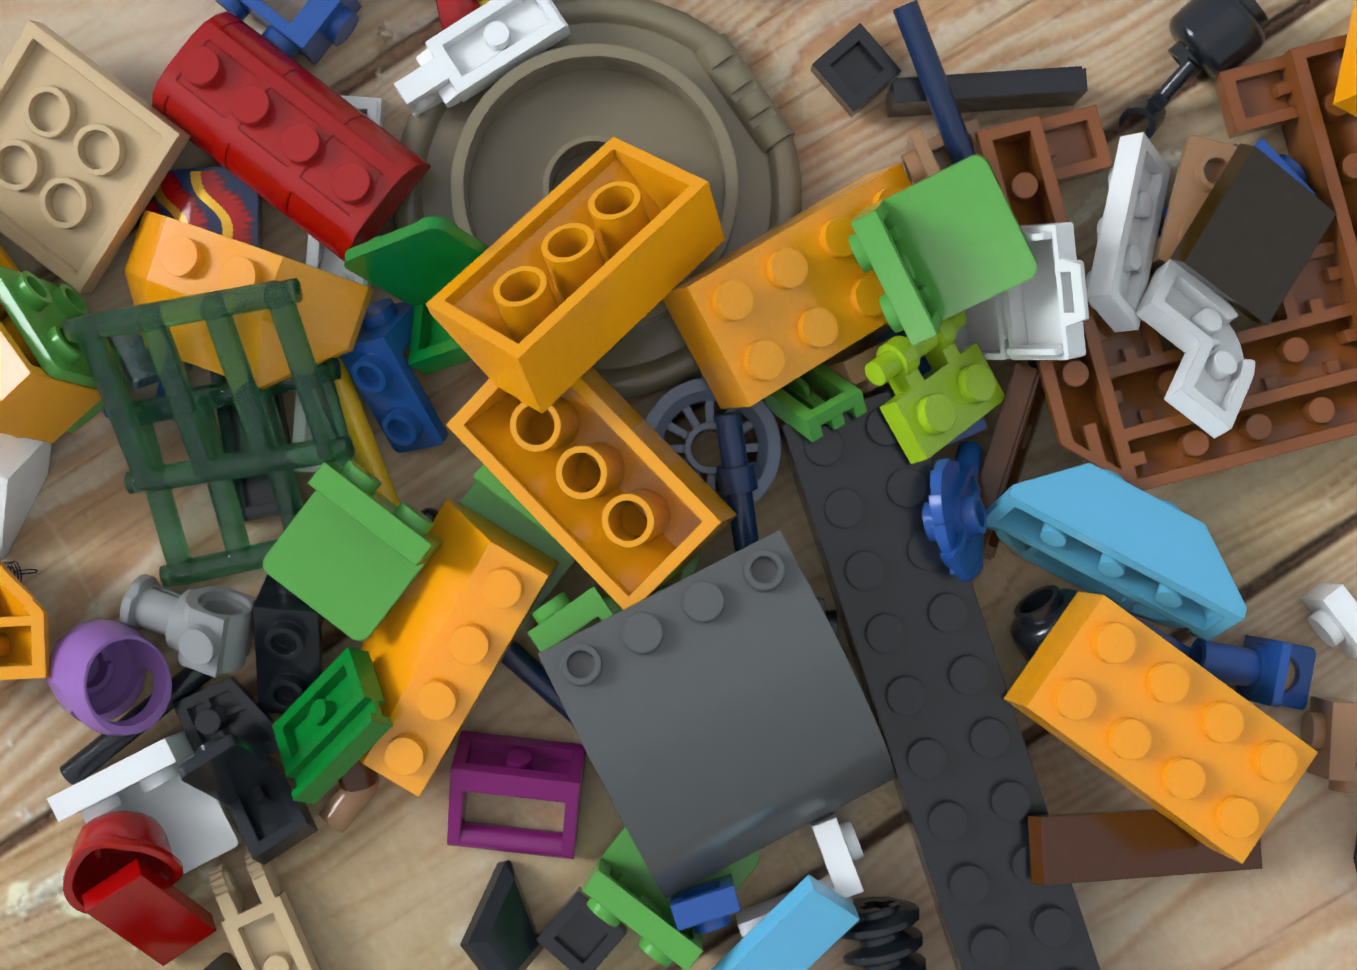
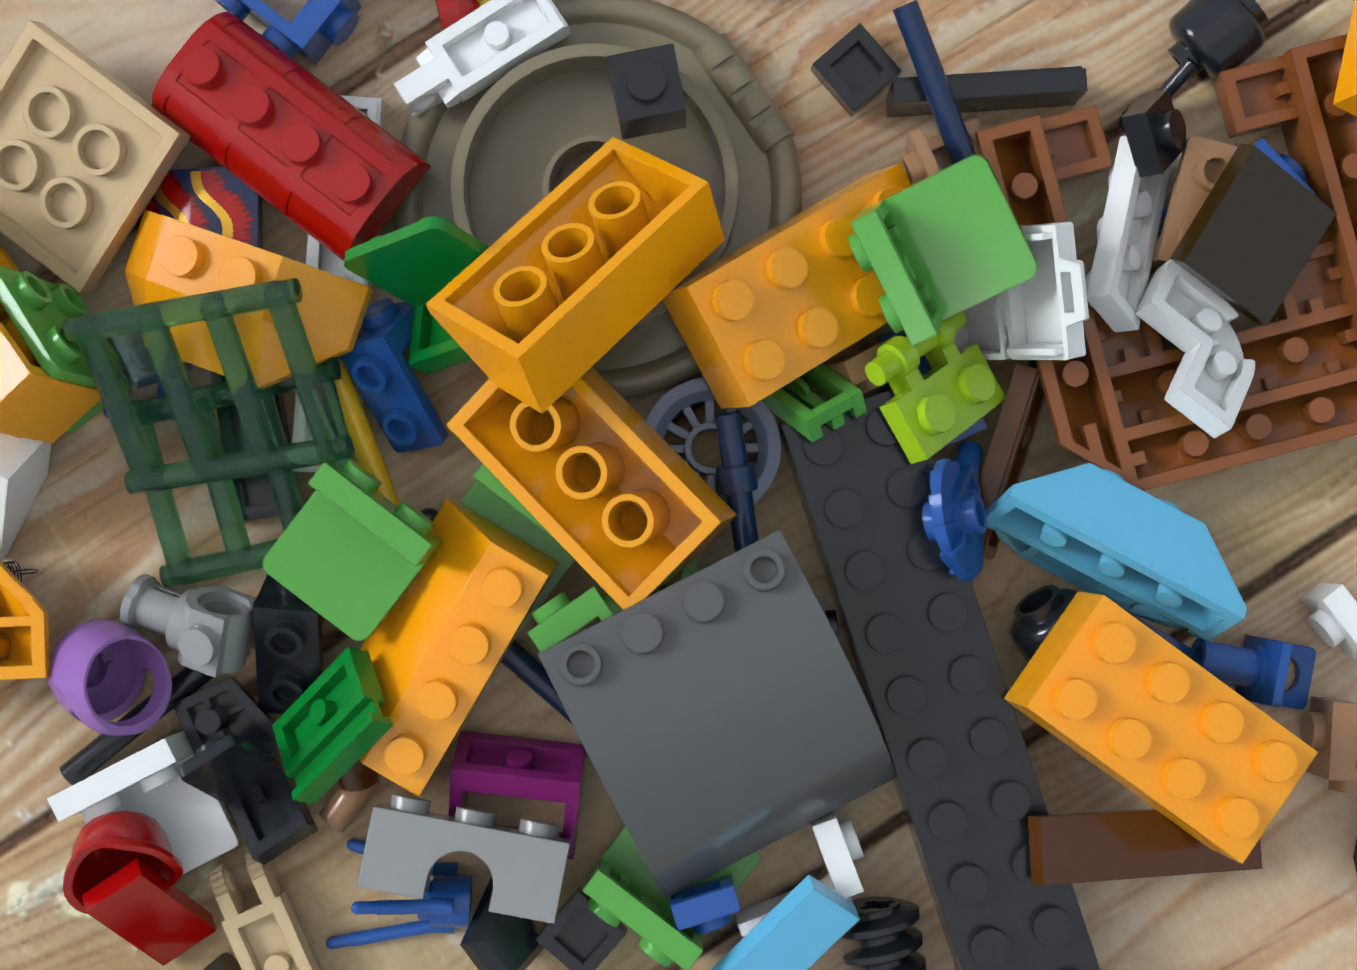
(409, 839): none -> light grey arch
(440, 910): none -> blue plant
(647, 91): none -> black brick
(1154, 132): none -> black plate

